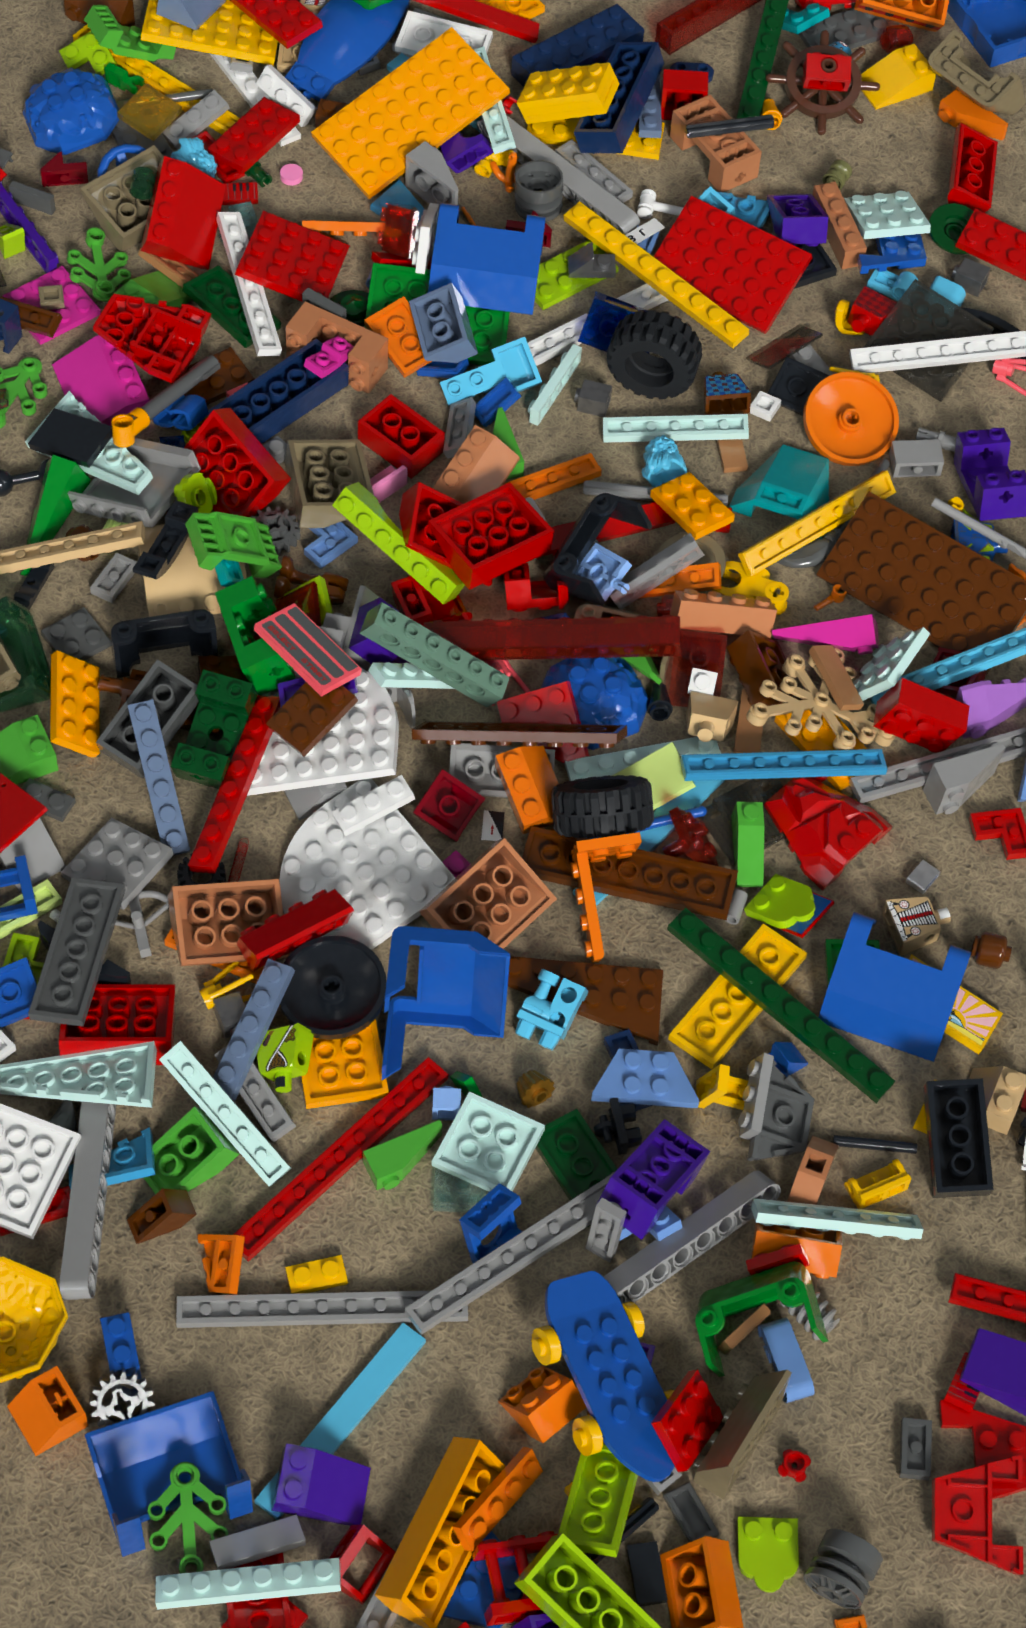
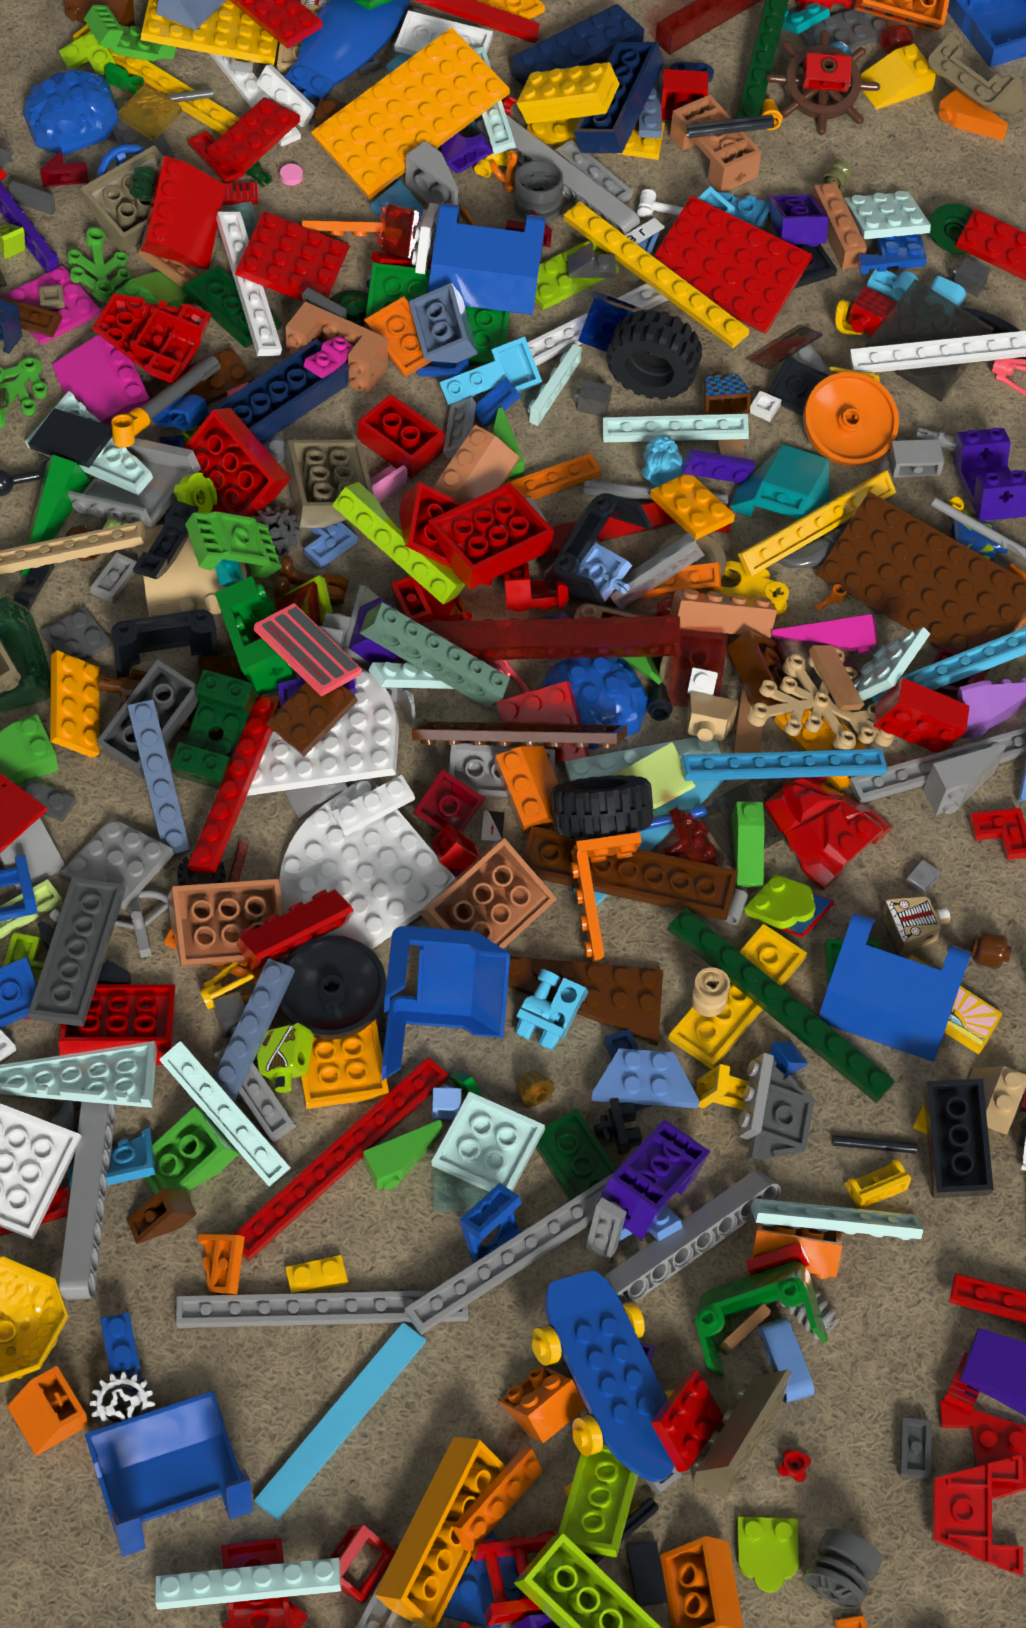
(186, 1513): bright green plant -> none
(193, 153): medium azure hair -> none
(196, 118): light grey plate -> none
(257, 1543): light grey tile -> none
(320, 1486): dark purple slope -> none
(454, 848): none -> red tile
(690, 1513): dark grey tile -> none
(710, 992): none -> tan wheel
(717, 466): none -> dark purple plate
(813, 1171): nougat slope -> none
(972, 169): red brick -> none

